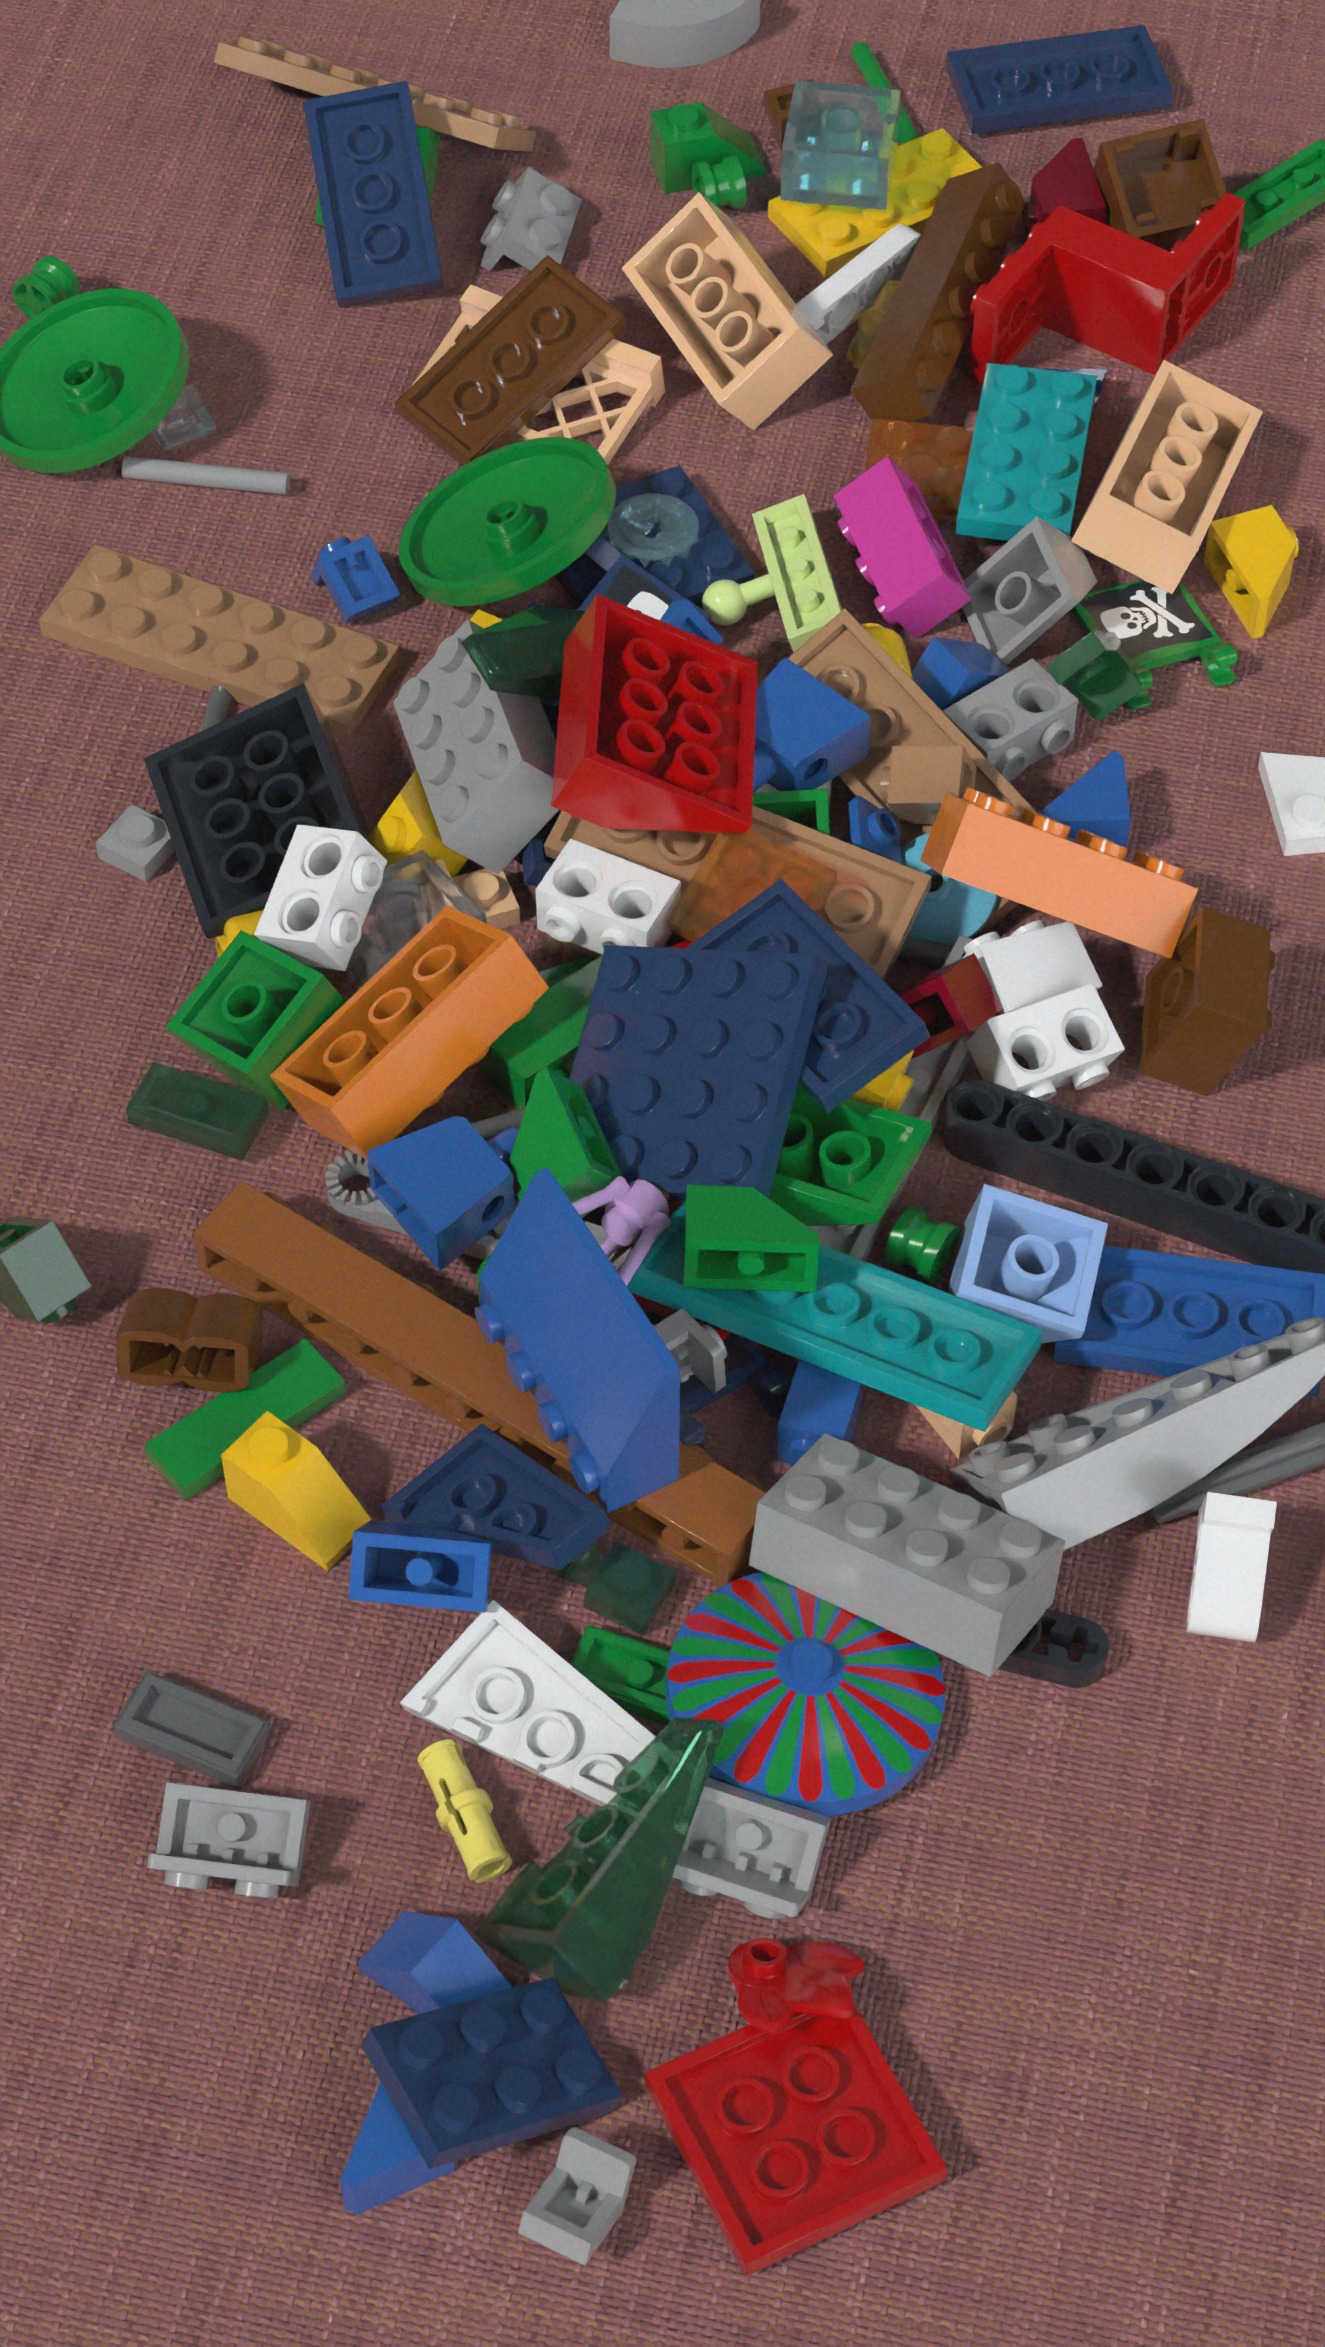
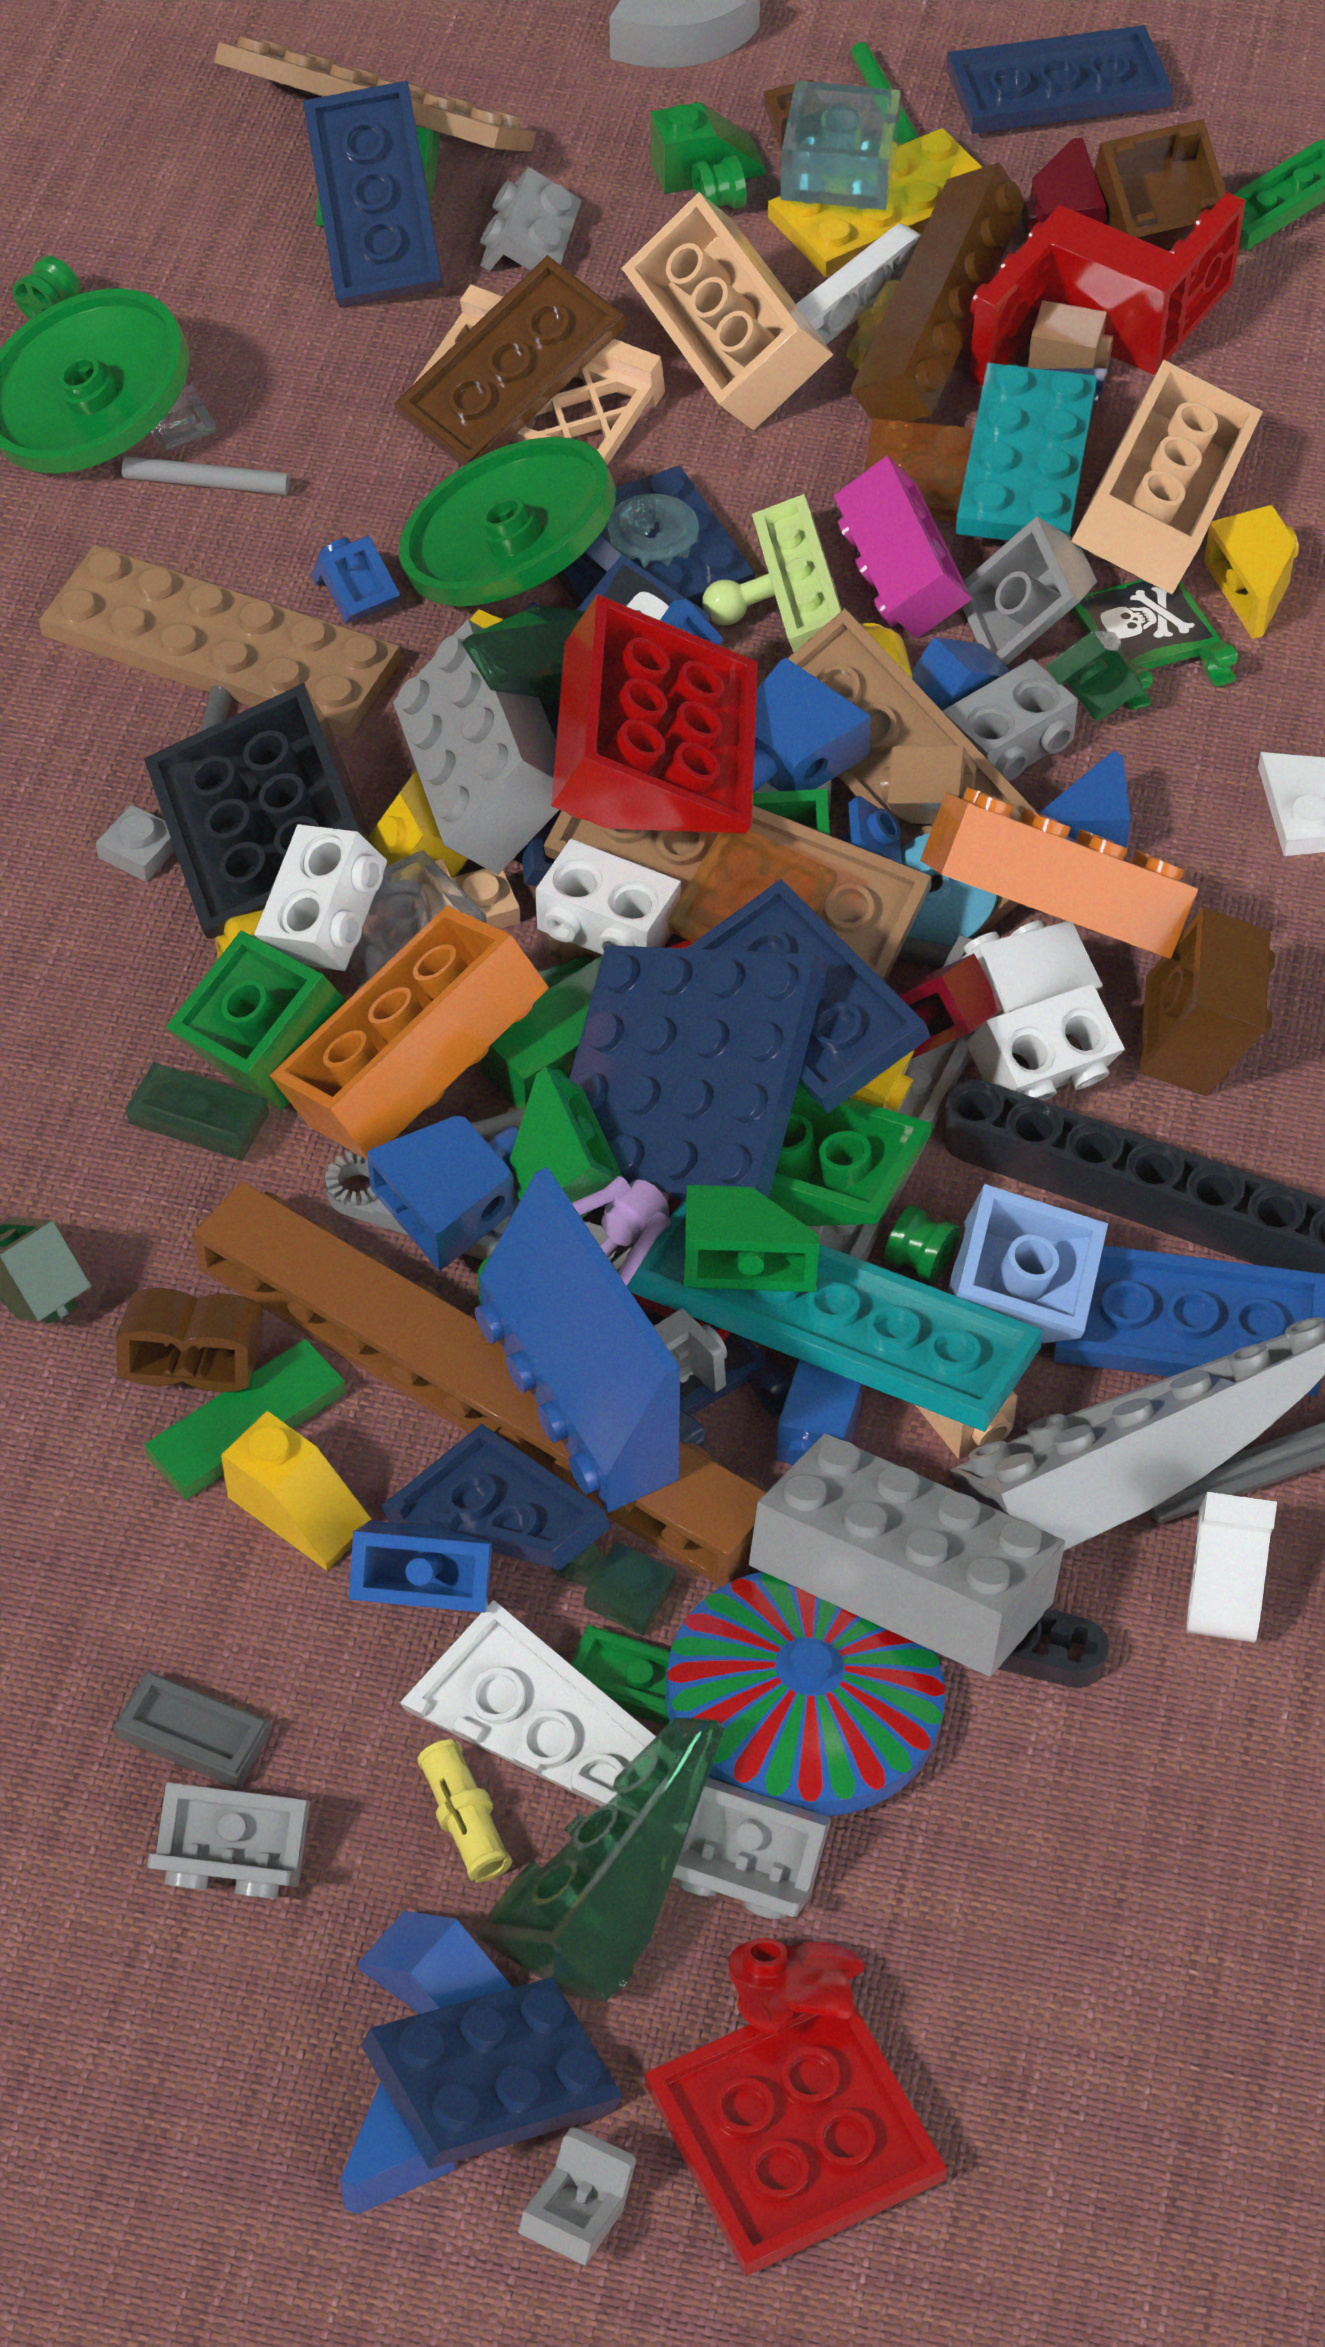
(1069, 338): none -> medium nougat brick

